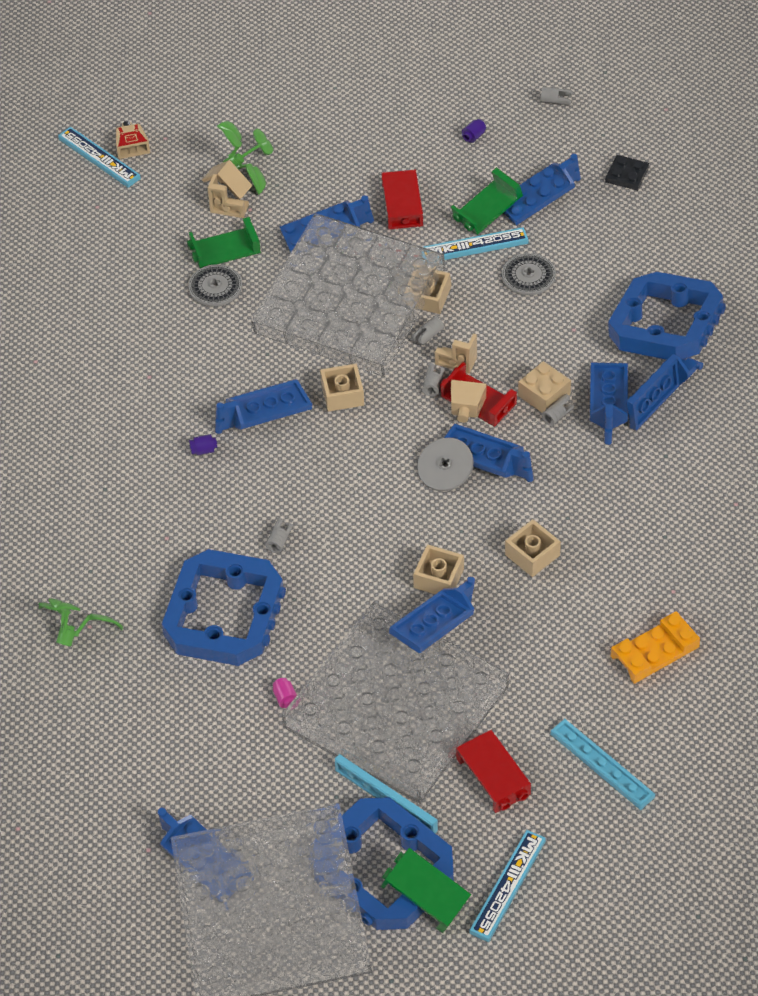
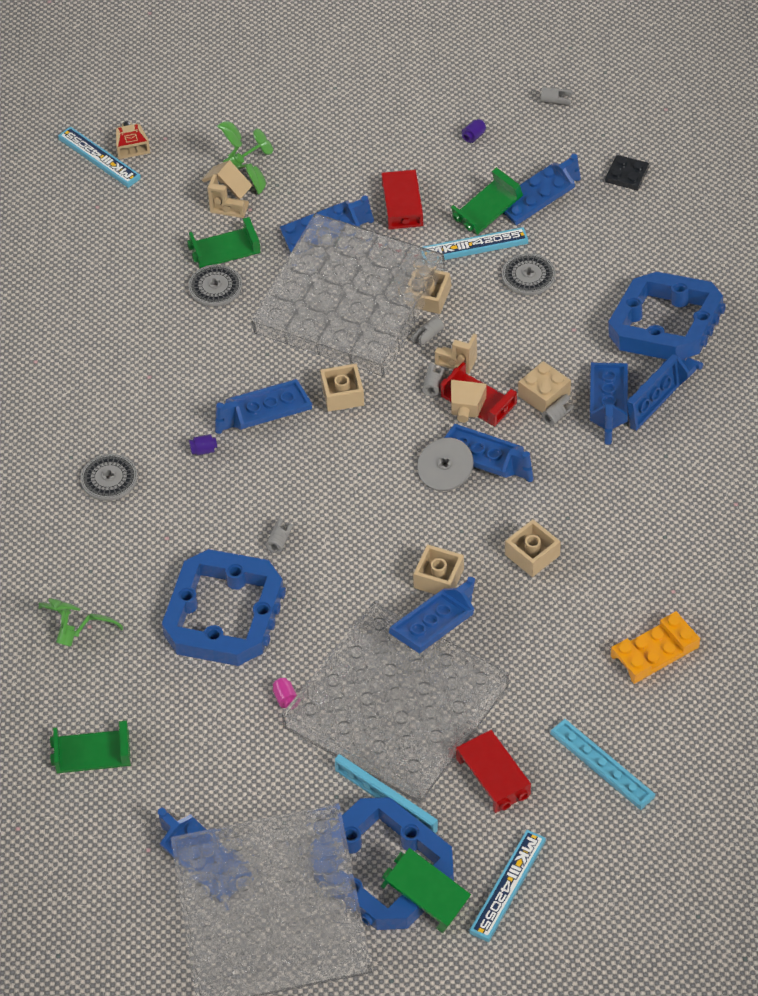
(91, 750): none -> green panel
(121, 481): none -> piece

